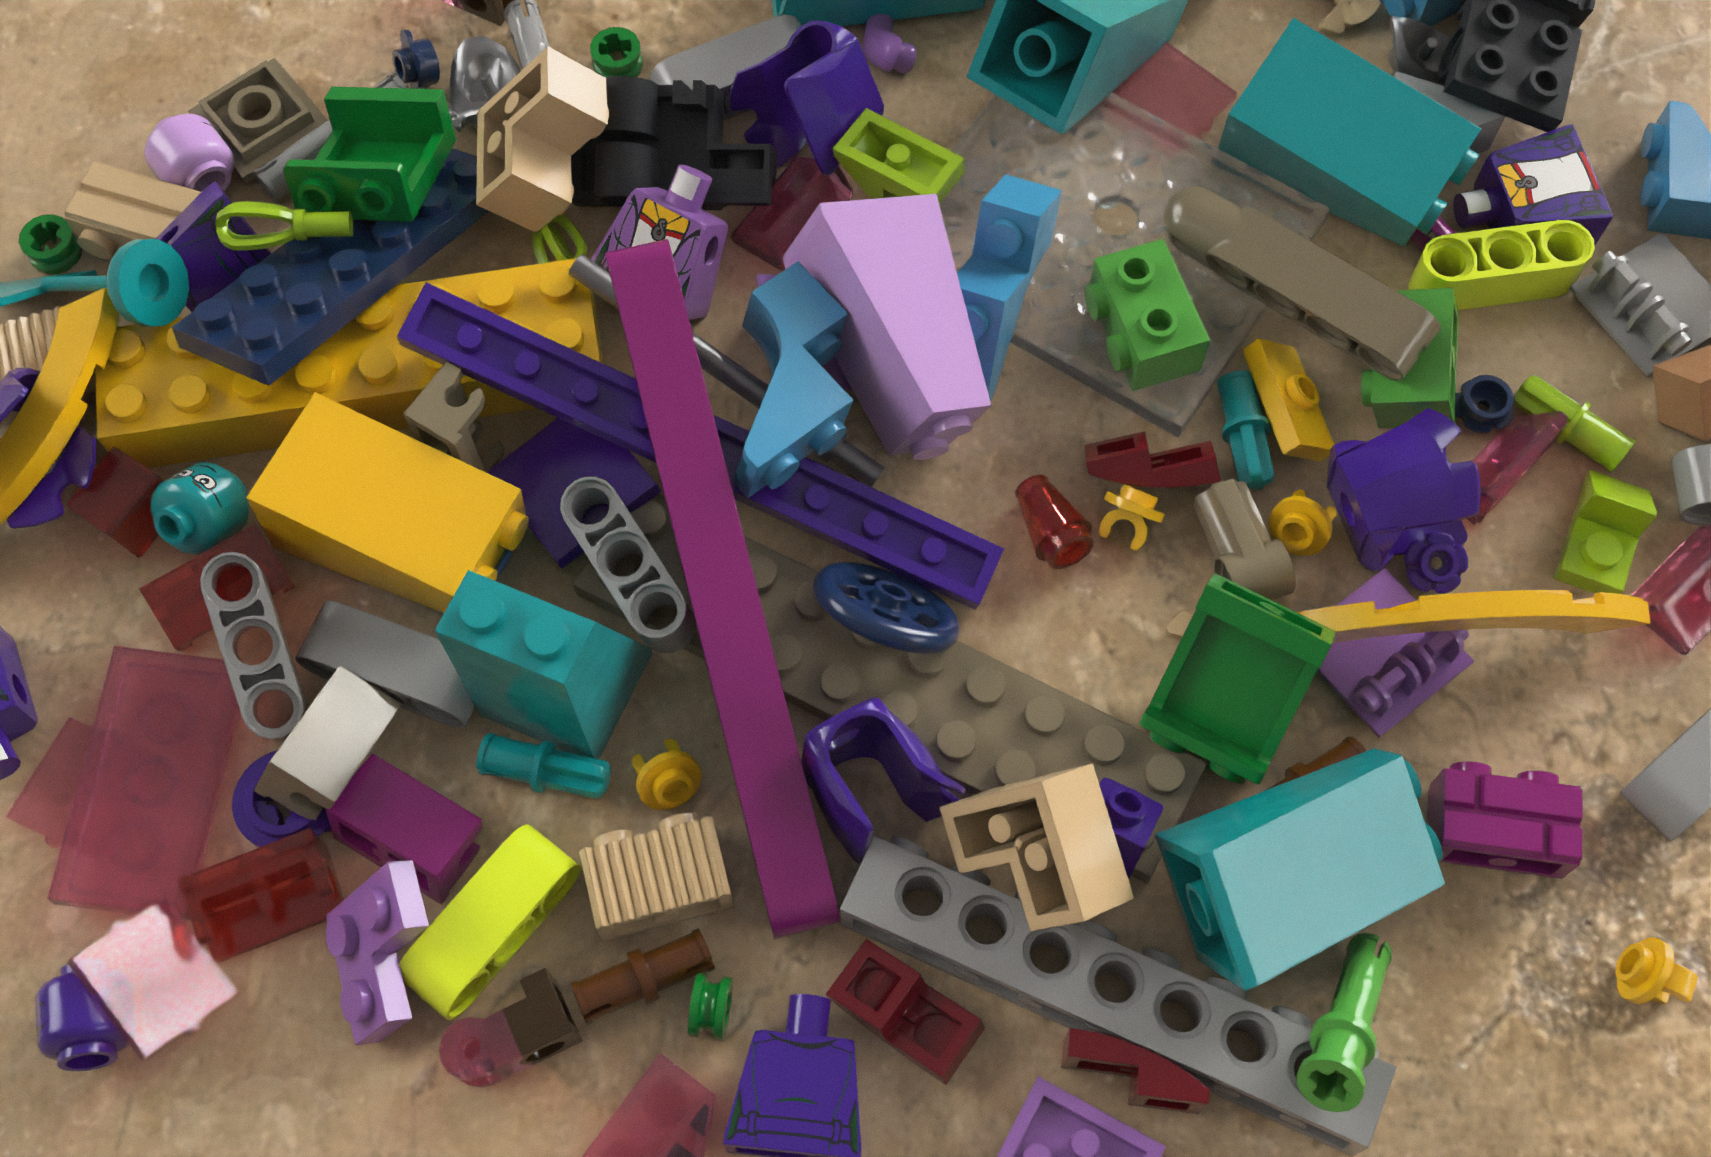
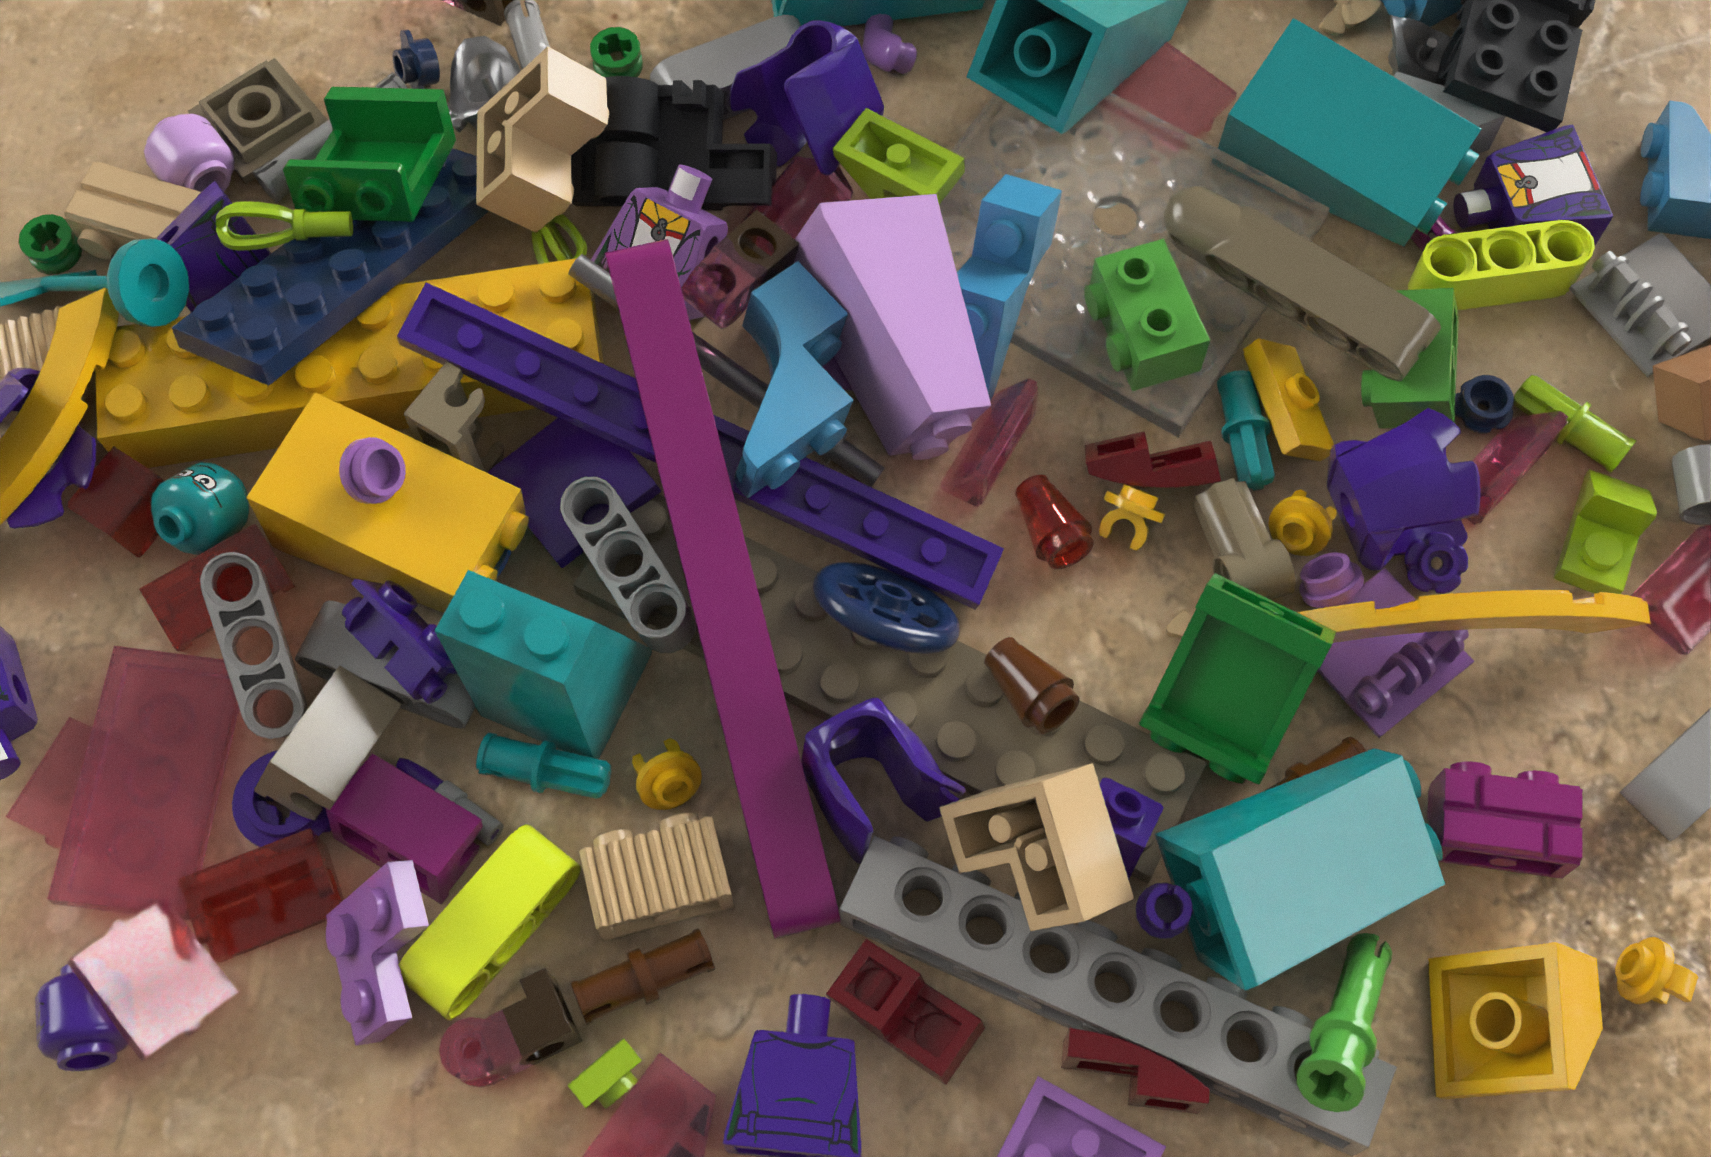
(371, 470): none -> medium lavender plate
(388, 619): none -> dark purple hinge
(491, 826): none -> light grey piece
(607, 1076): none -> lime plate
(710, 1006): green bush -> none
(736, 267): none -> clear pink leg
(991, 443): none -> clear pink slope
(1032, 686): none -> reddish brown cone
(1164, 910): none -> dark purple axle
(1330, 580): none -> medium lavender plate
(1513, 1020): none -> yellow slope

